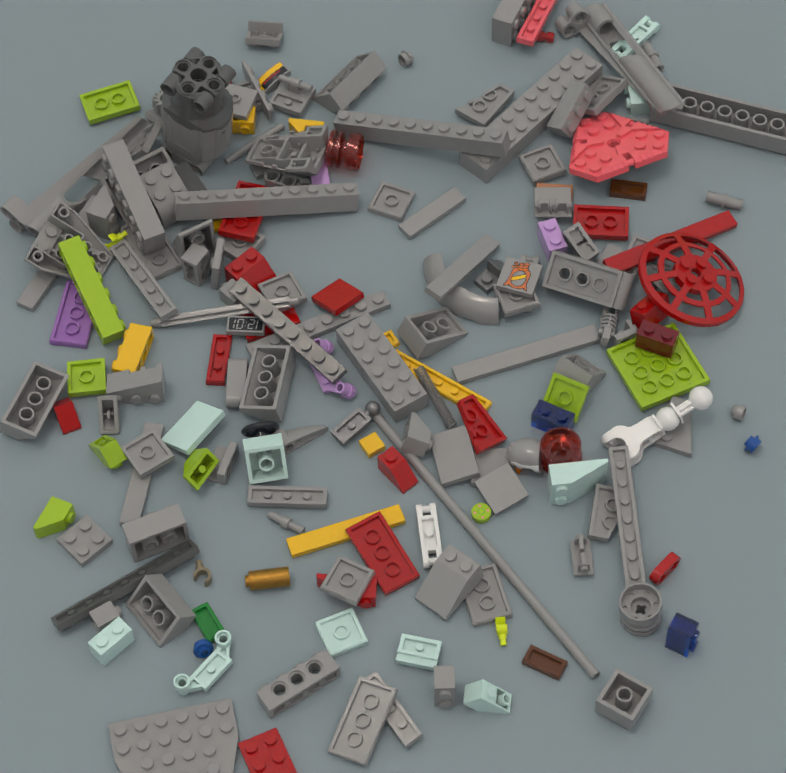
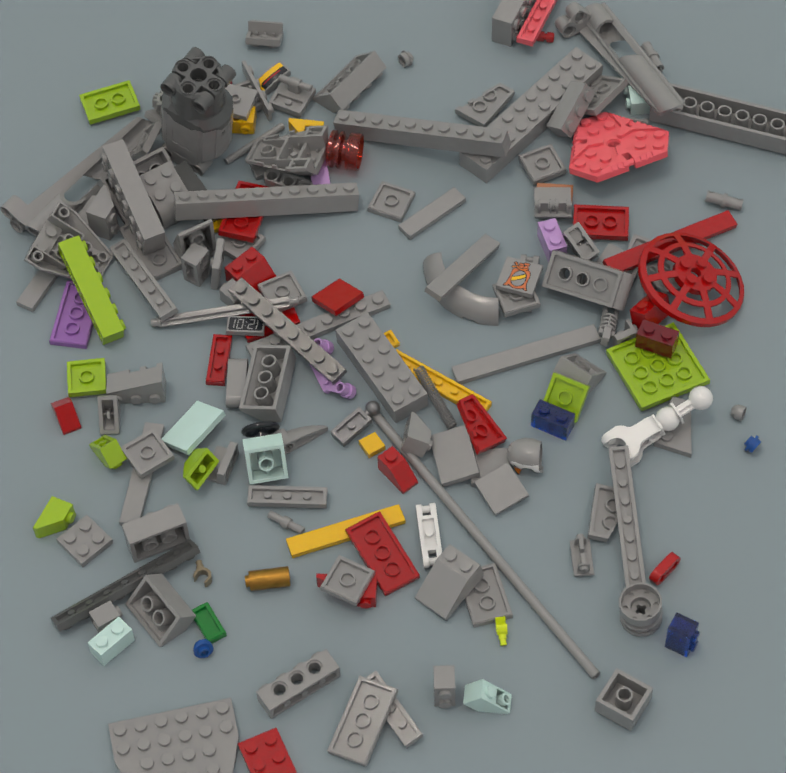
(33, 402): light grey slope -> none
(116, 238): neon yellow piece -> none
(134, 349): yellow brick -> none
(210, 669): light aqua plate -> none
(341, 632): light aqua tile -> none
(418, 652): light aqua plate -> none
(430, 331): light grey slope -> none
(481, 513): lime tile -> none
(489, 276): flat silver slope -> none
(544, 662): reddish brown tile -> none
(560, 446): clear red wheel -> none
(574, 479): light aqua slope -> none
(628, 189): reddish brown tile -> none
(640, 33): light aqua plate -> none

